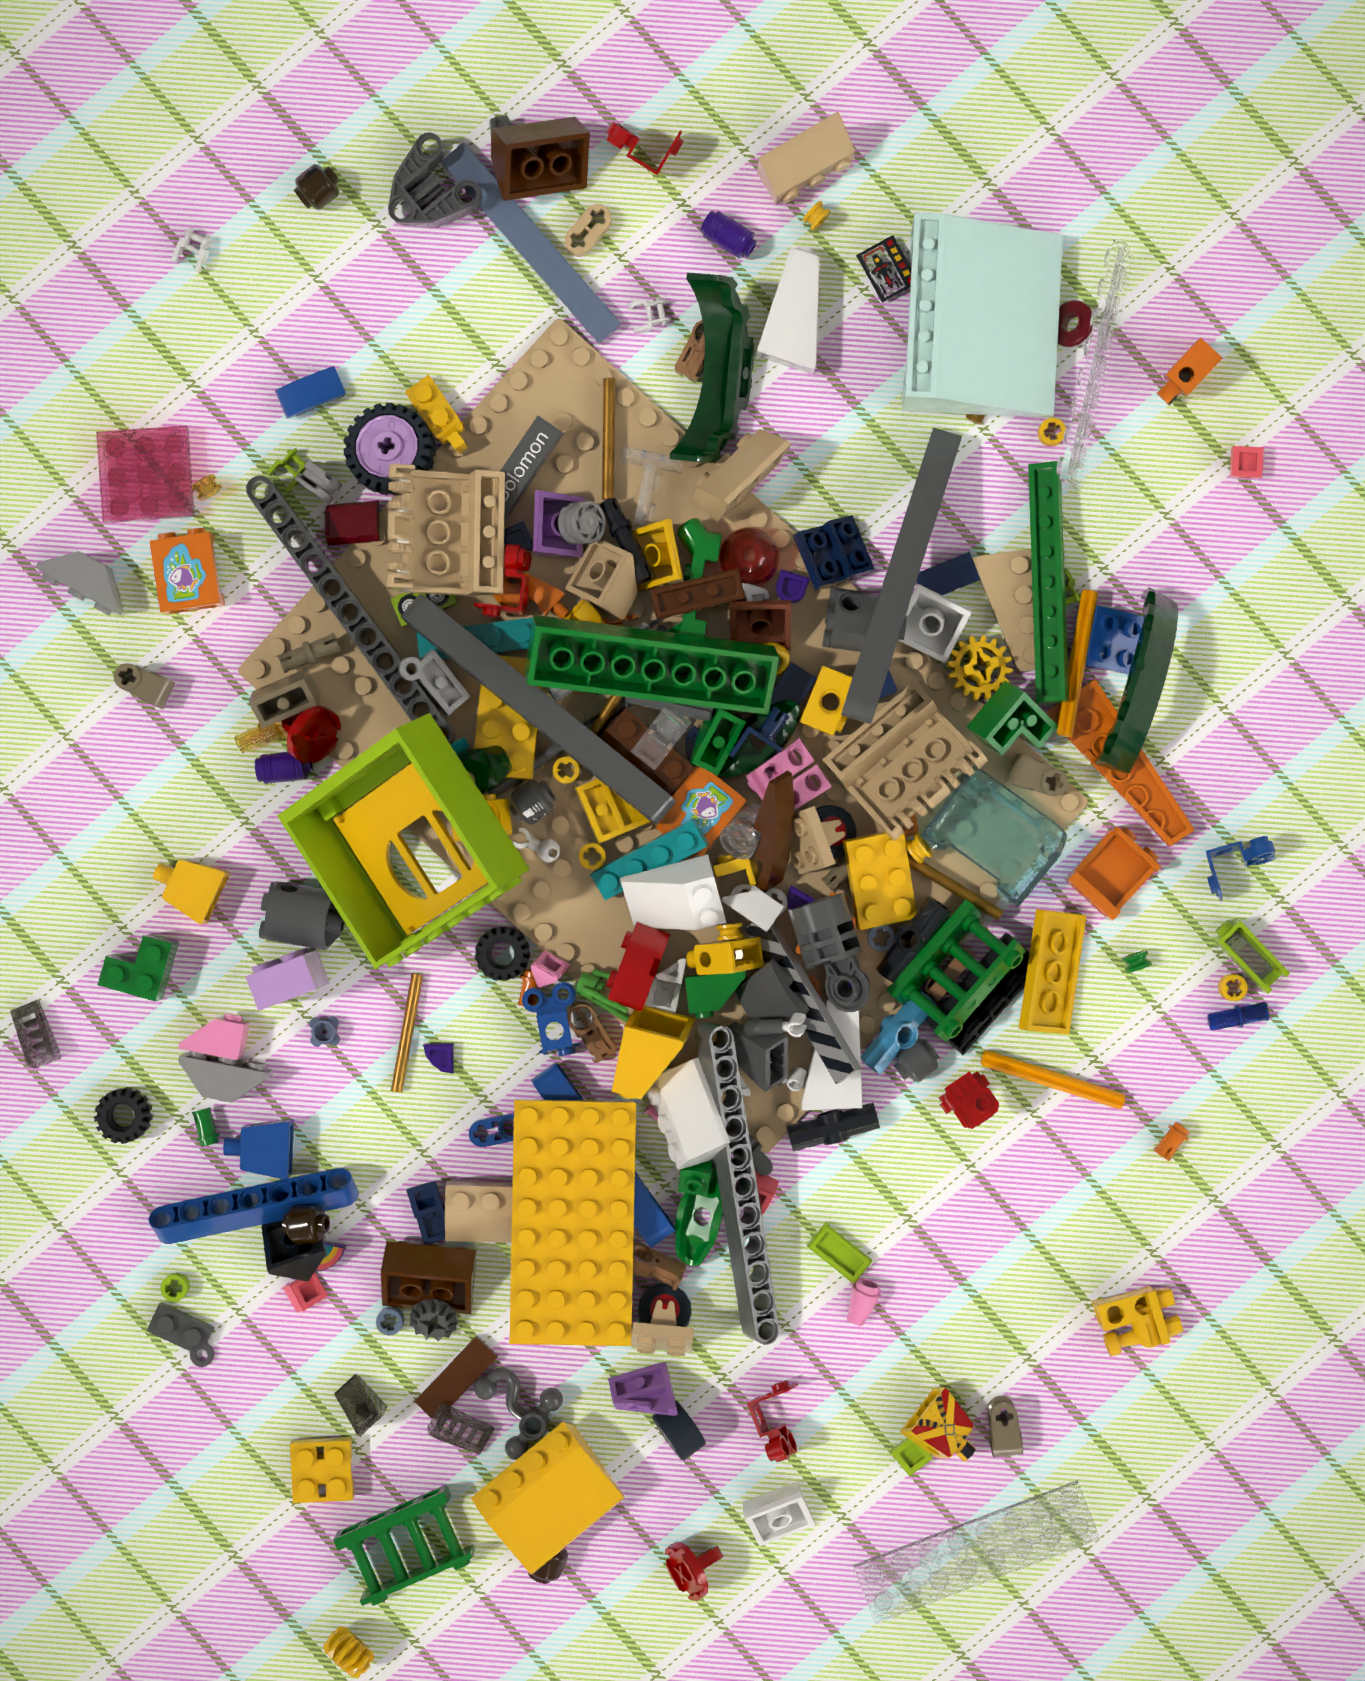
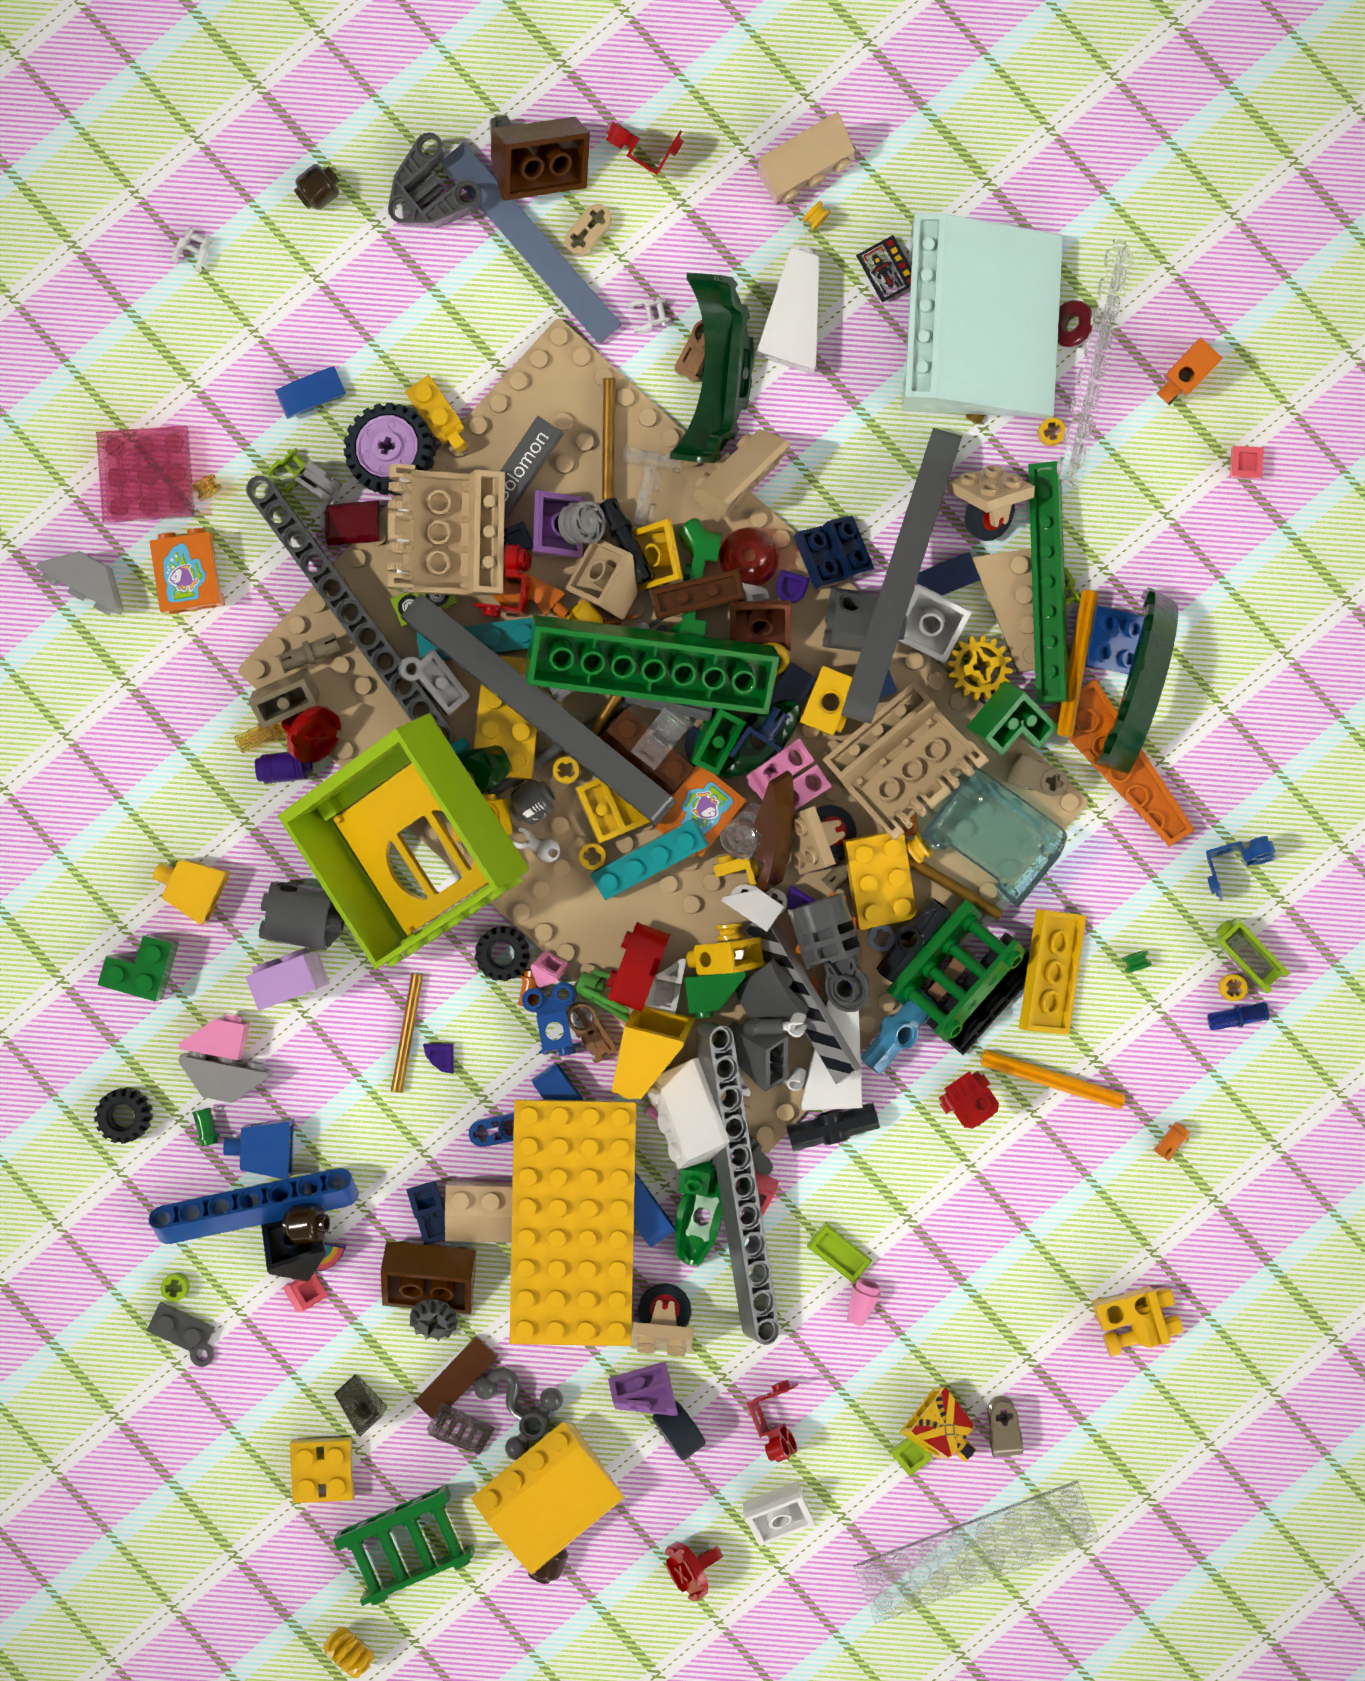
(29, 1051): clear smoke slope -> none
(147, 686): dark tan piece -> none
(318, 1025): sand blue plate -> none
(381, 1317): sand blue bush -> none
(657, 1265): medium nougat piece -> none
(675, 896): white slope -> none
(728, 234): dark purple head -> none
(917, 1061): dark grey head -> none
(990, 499): none -> tan plate
(1113, 871): orange panel -> none

